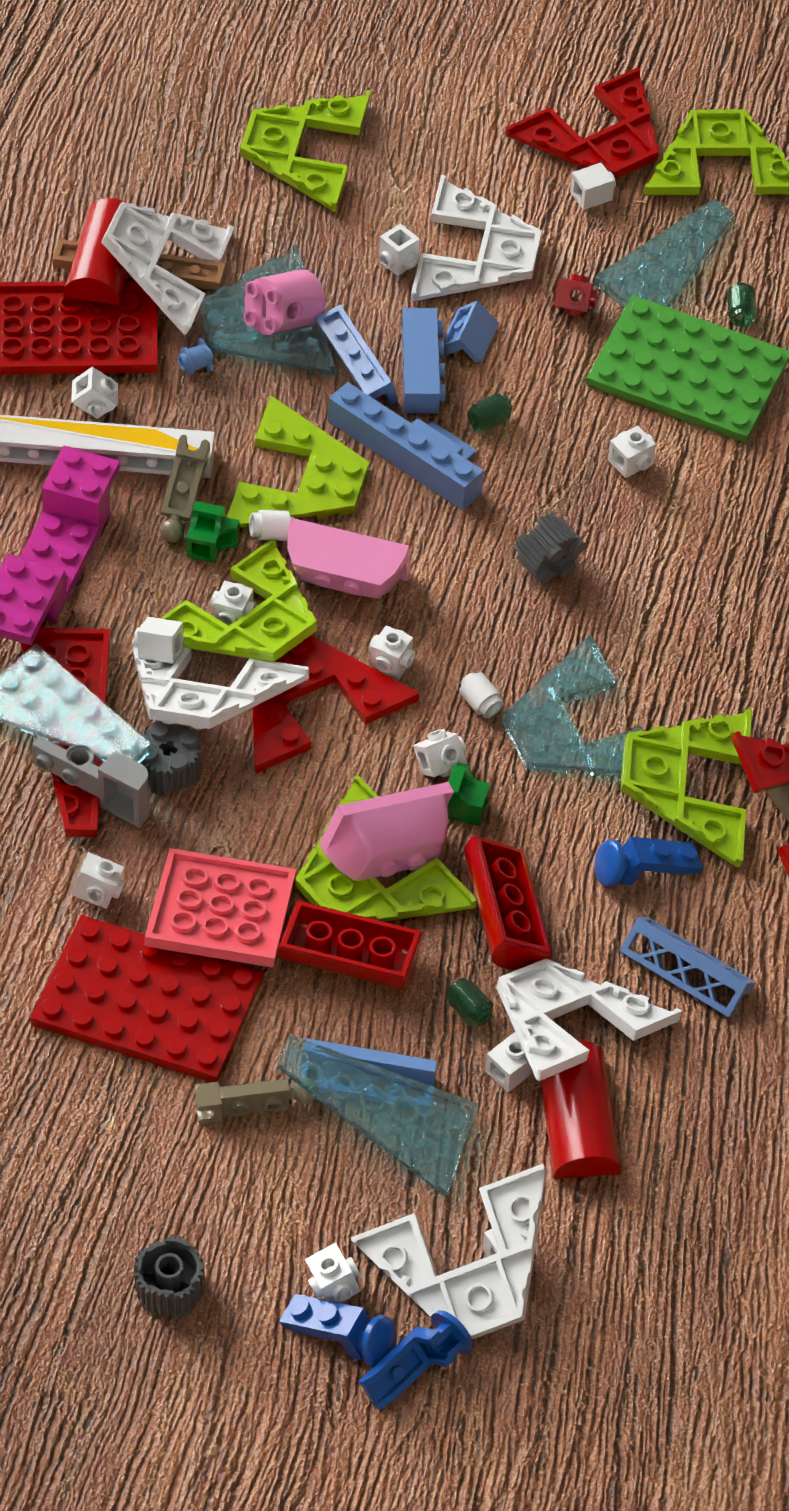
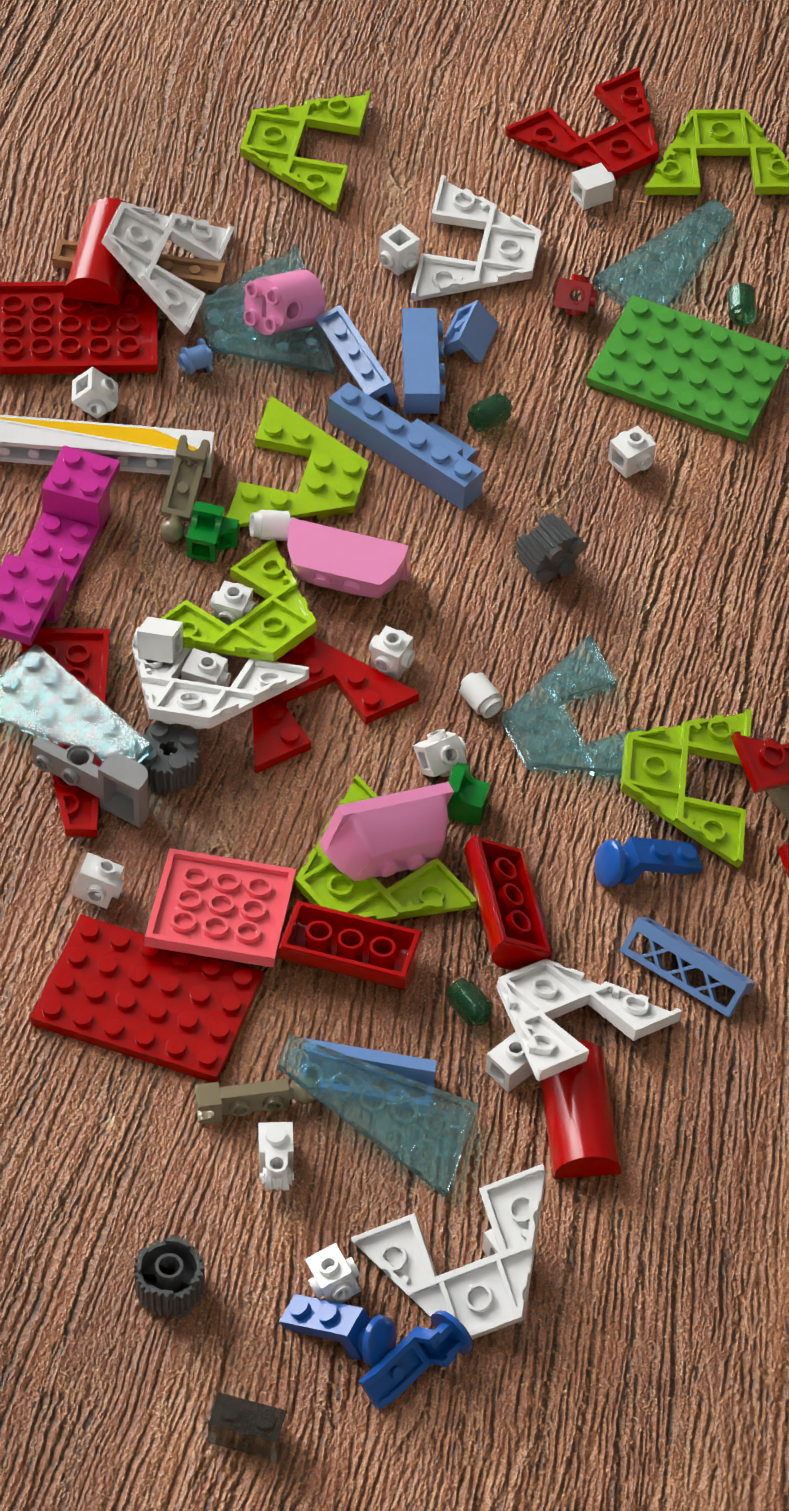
(206, 668): none -> white brick
(247, 1426): none -> clear smoke brick
(276, 1155): none -> white brick

